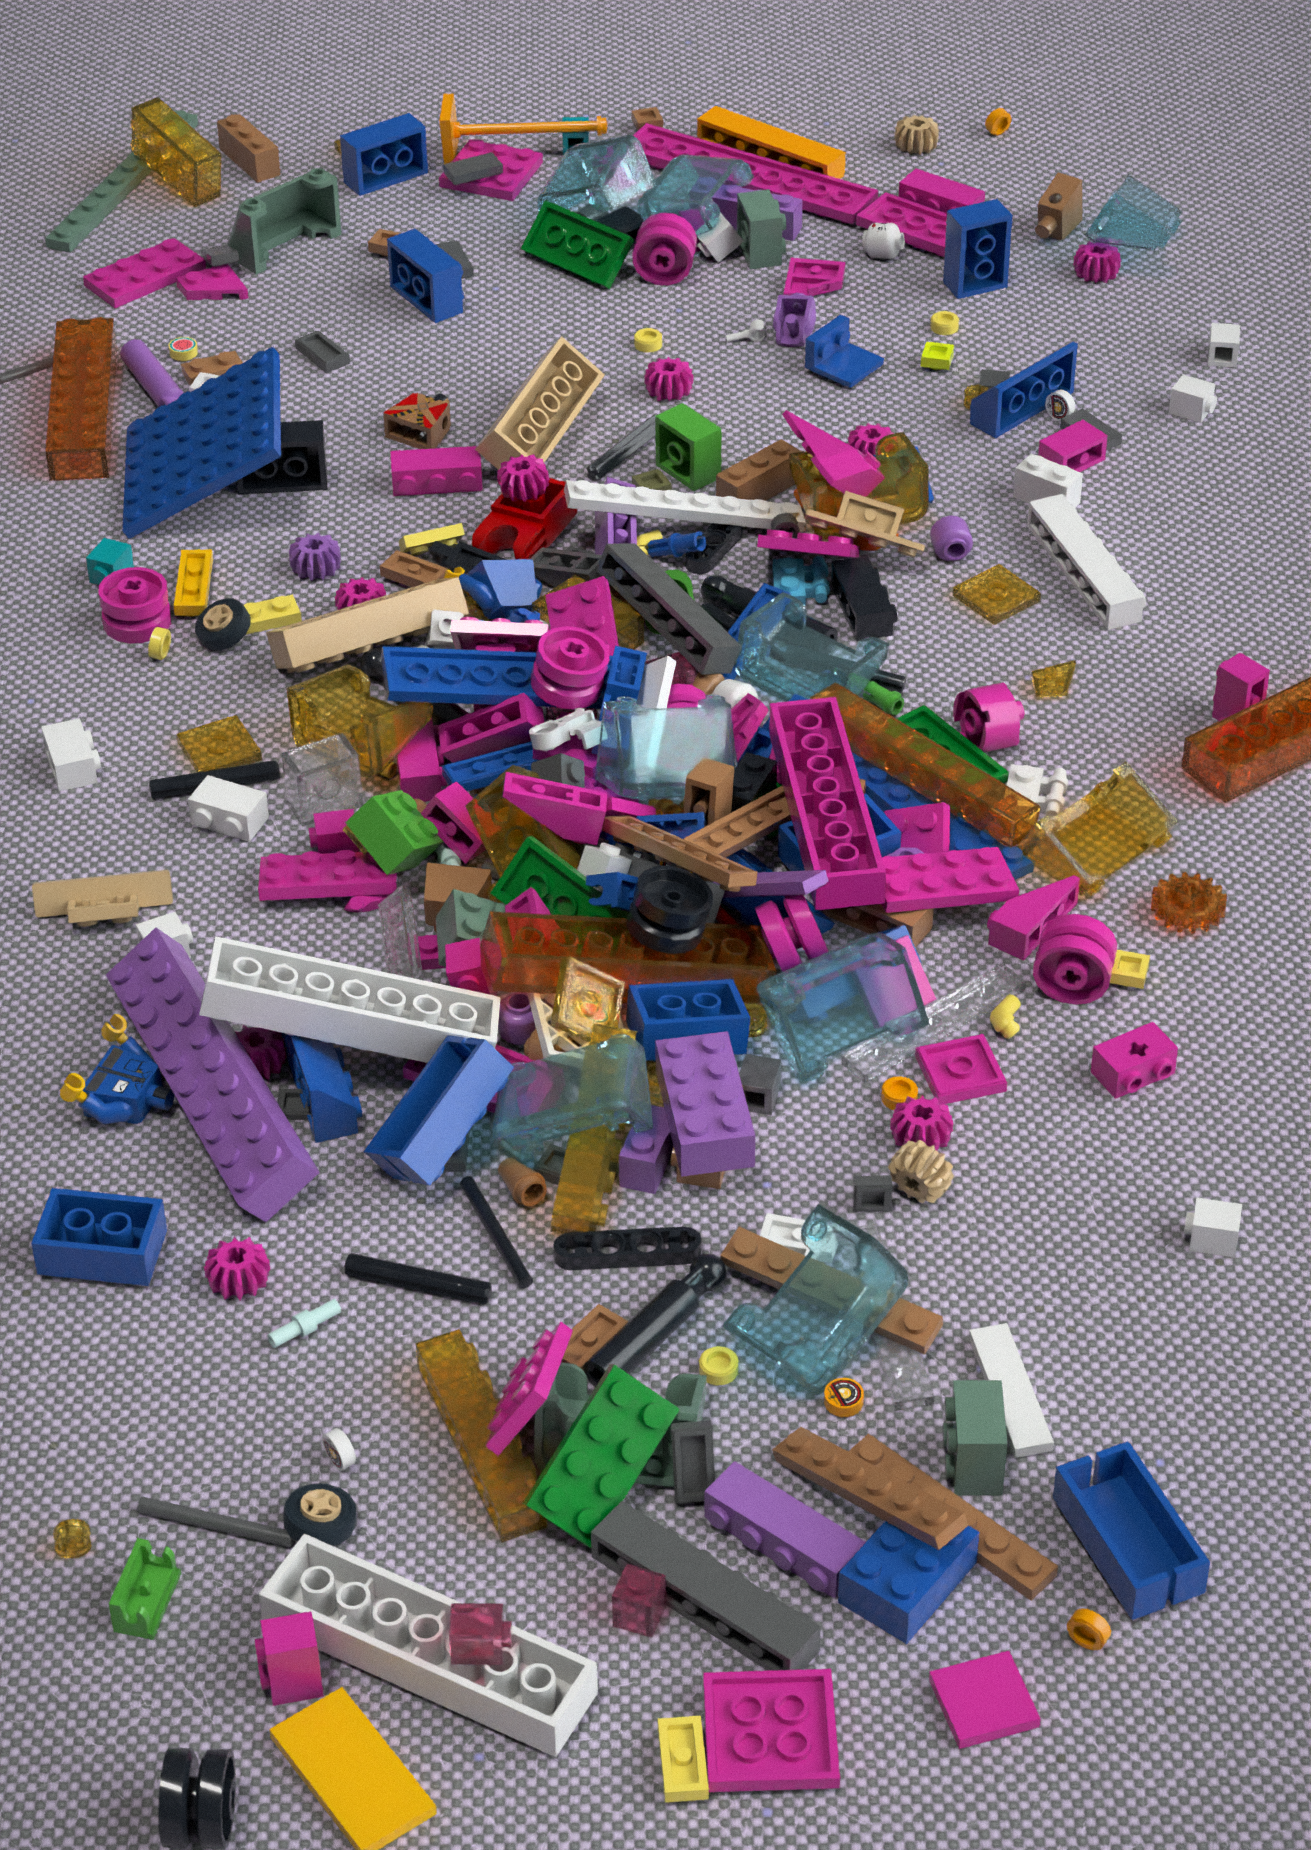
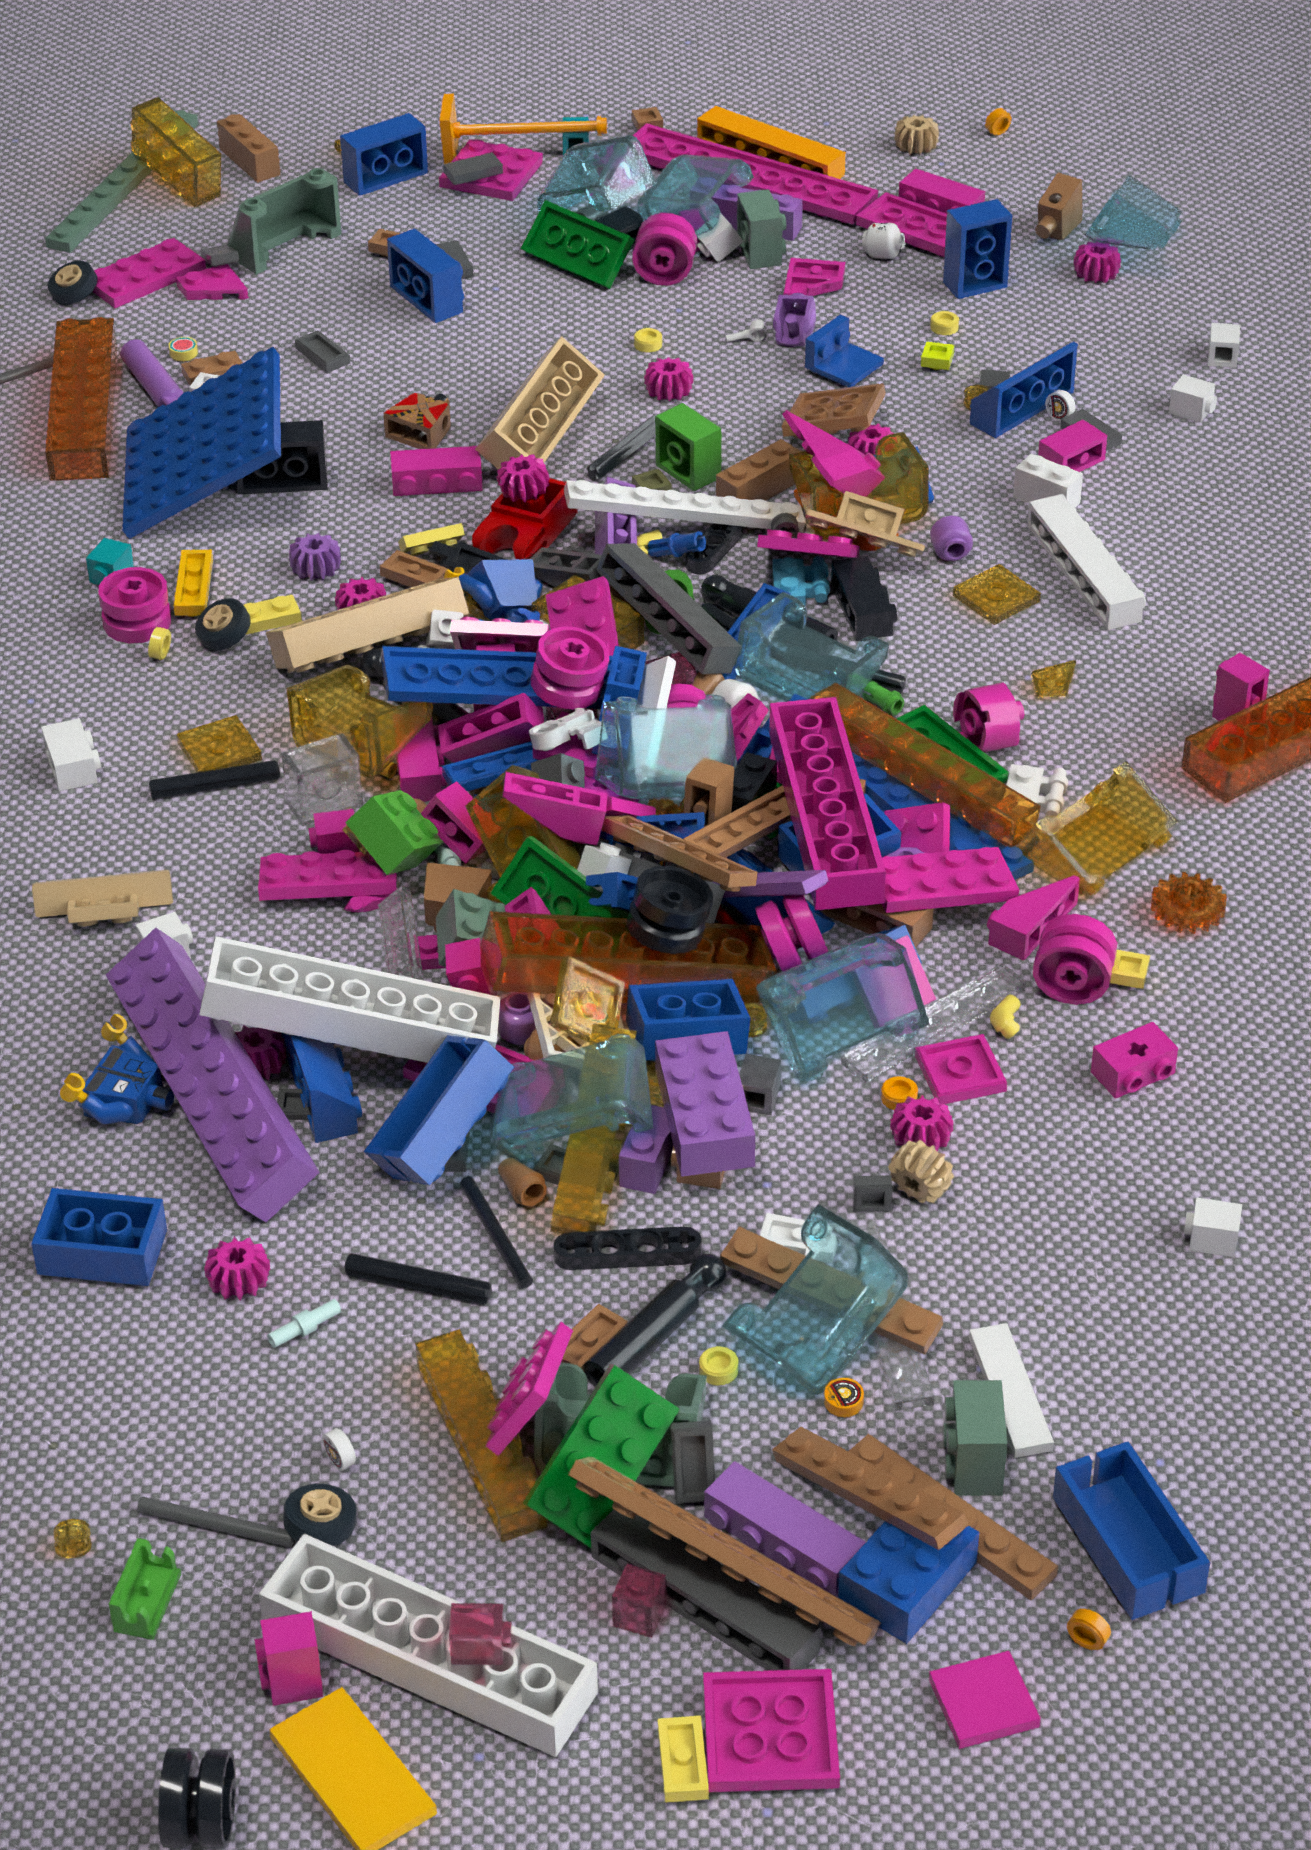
(72, 282): none -> black wheel
(228, 808): white brick -> none
(738, 1559): none -> medium nougat plate
(838, 408): none -> medium nougat plate

